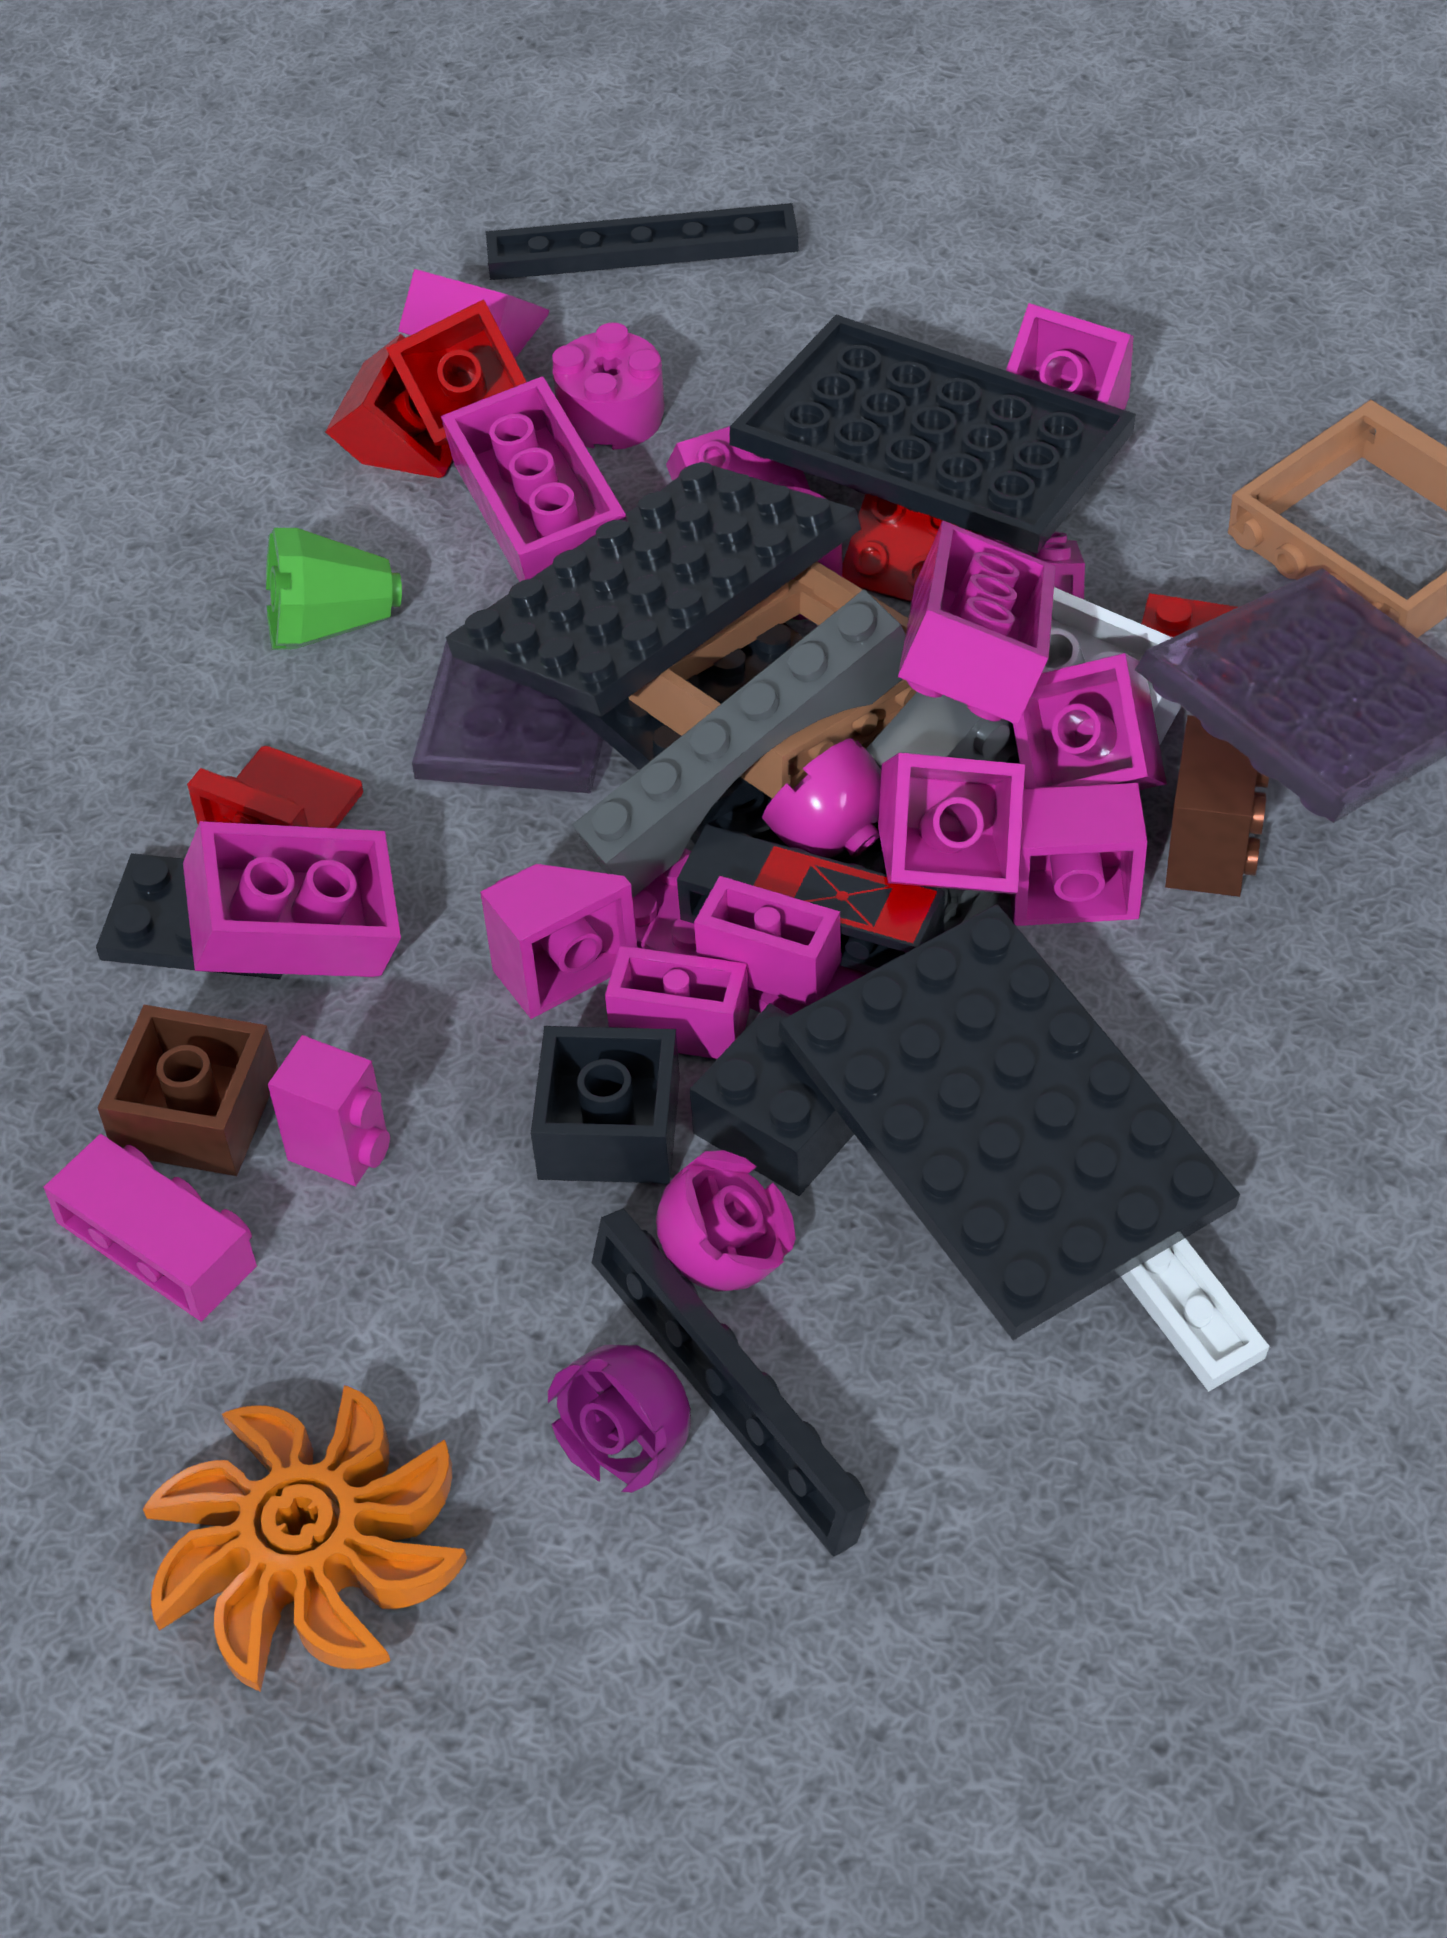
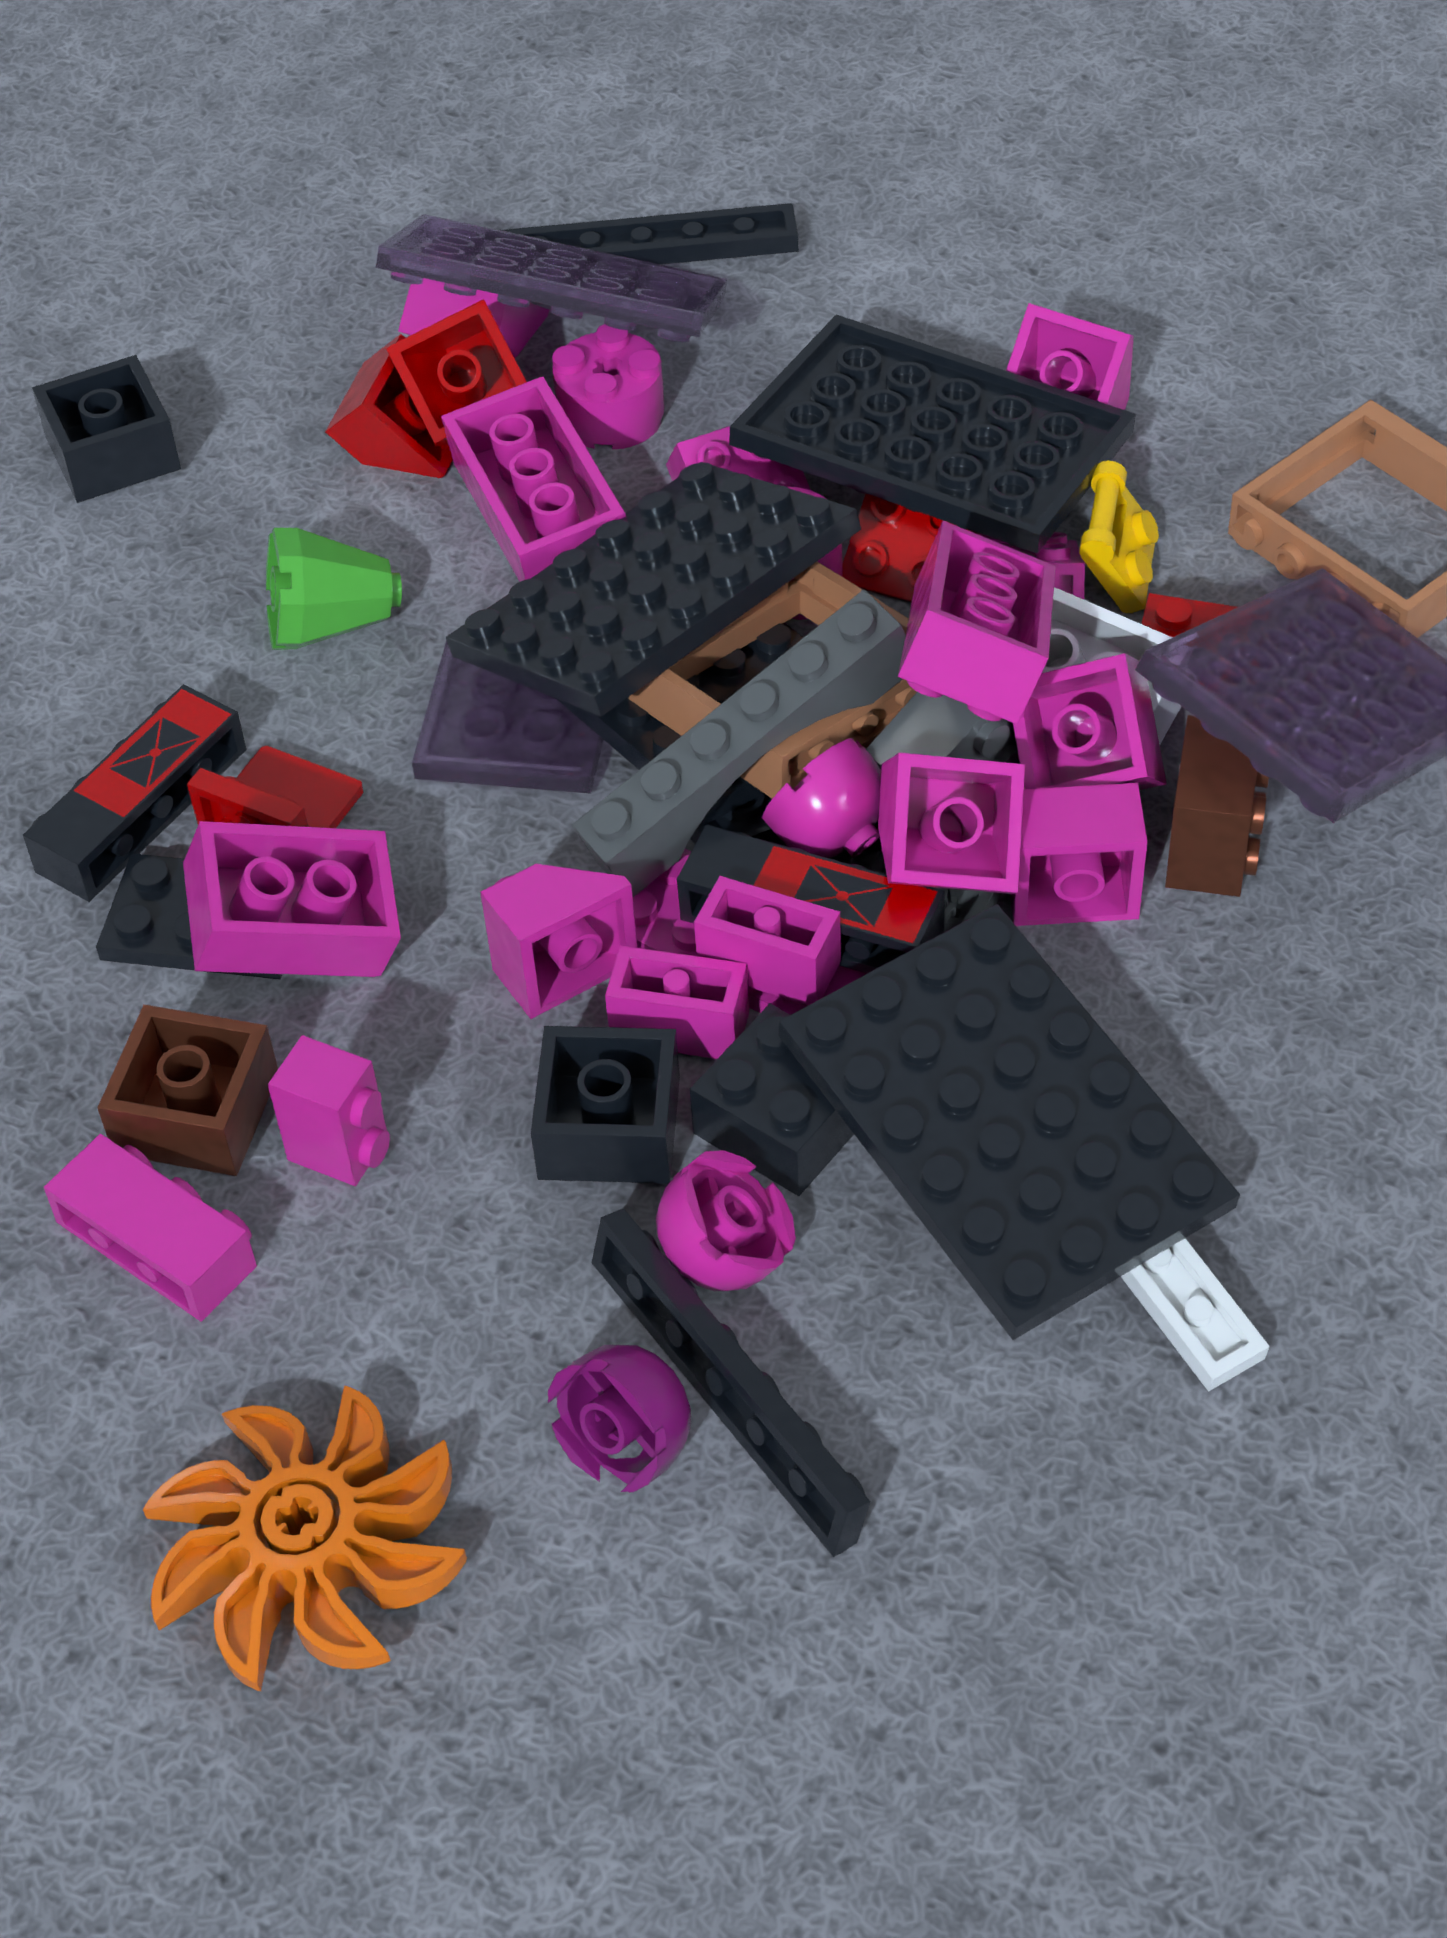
(107, 428): none -> black brick
(133, 792): none -> black brick
(554, 275): none -> clear purple plate
(1119, 539): none -> yellow plate

